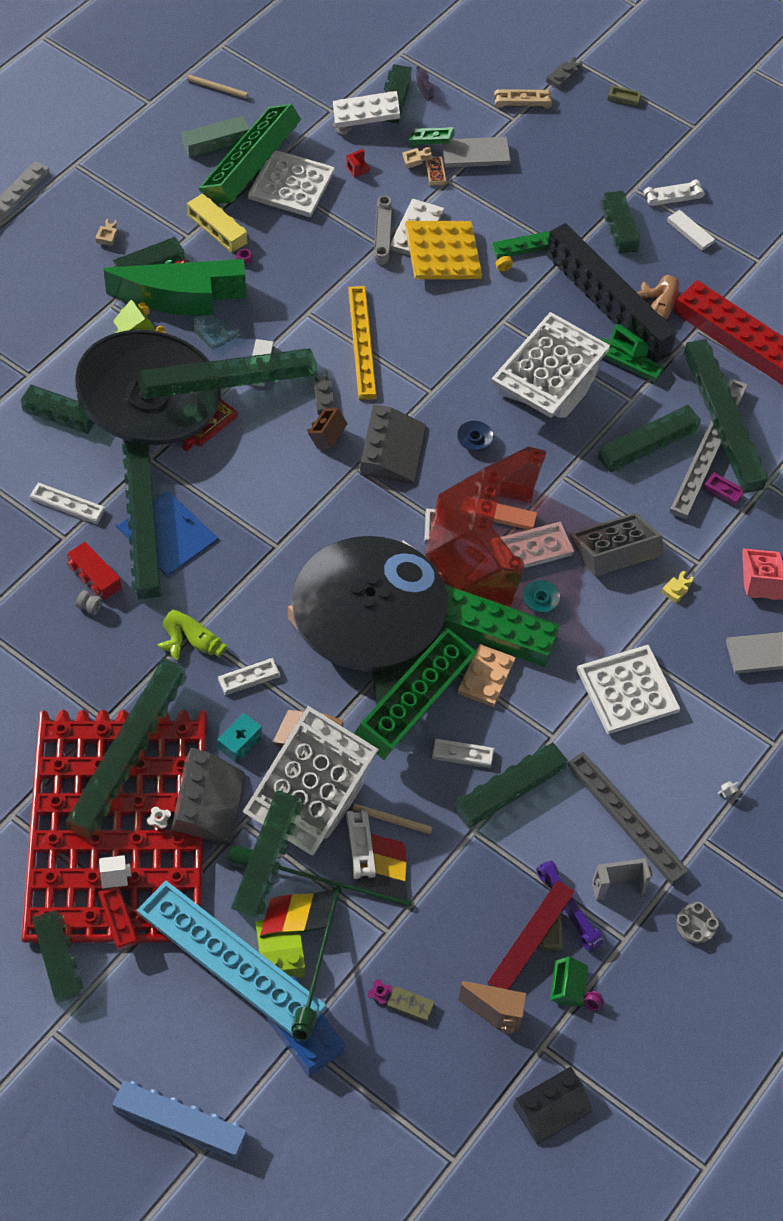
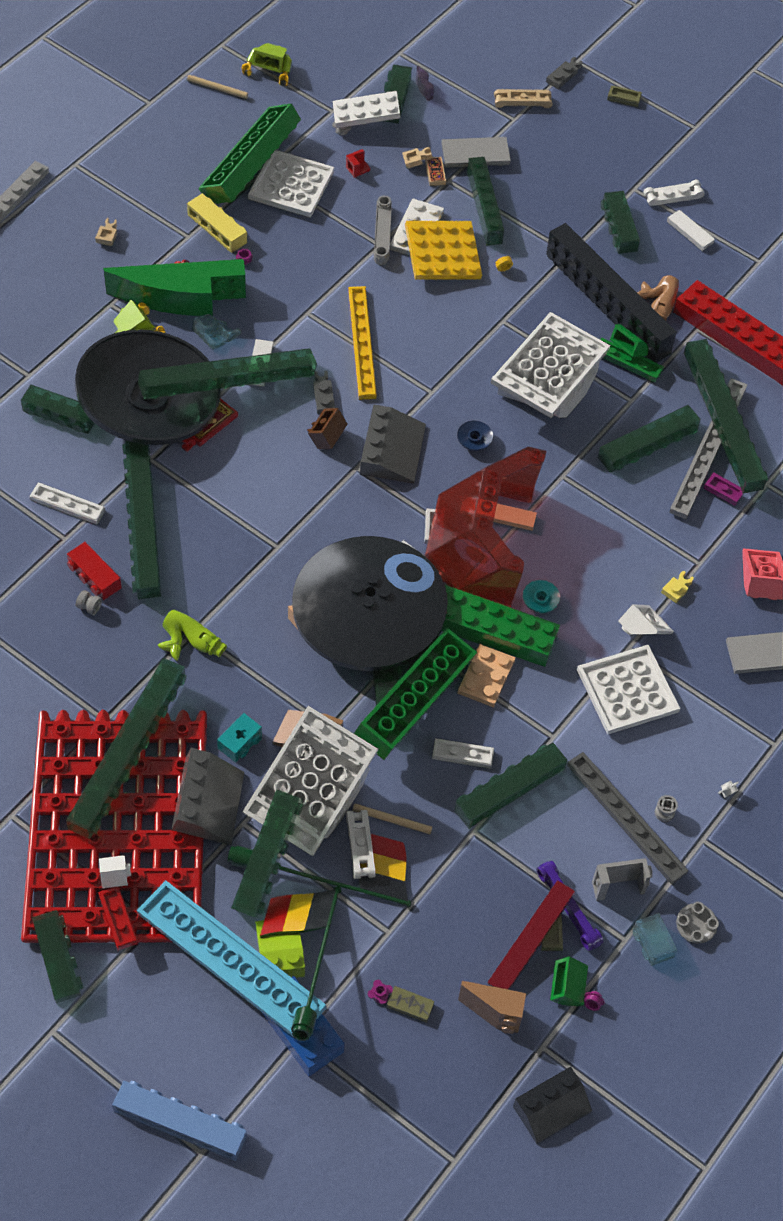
(159, 823): white plate -> none
(161, 253): clear green brick -> none
(177, 531): blue piece -> none
(214, 136): sand green brick -> none
(248, 676): white tile -> none
(271, 58): none -> lime torso
(431, 136): green plate -> none
(485, 201): none -> clear green brick
(521, 245): green plate -> none
(540, 544): white plate -> none
(617, 544): dark grey slope -> none
(643, 620): none -> white slope
(654, 939): none -> clear light blue brick
(666, 808): none -> light grey wheel

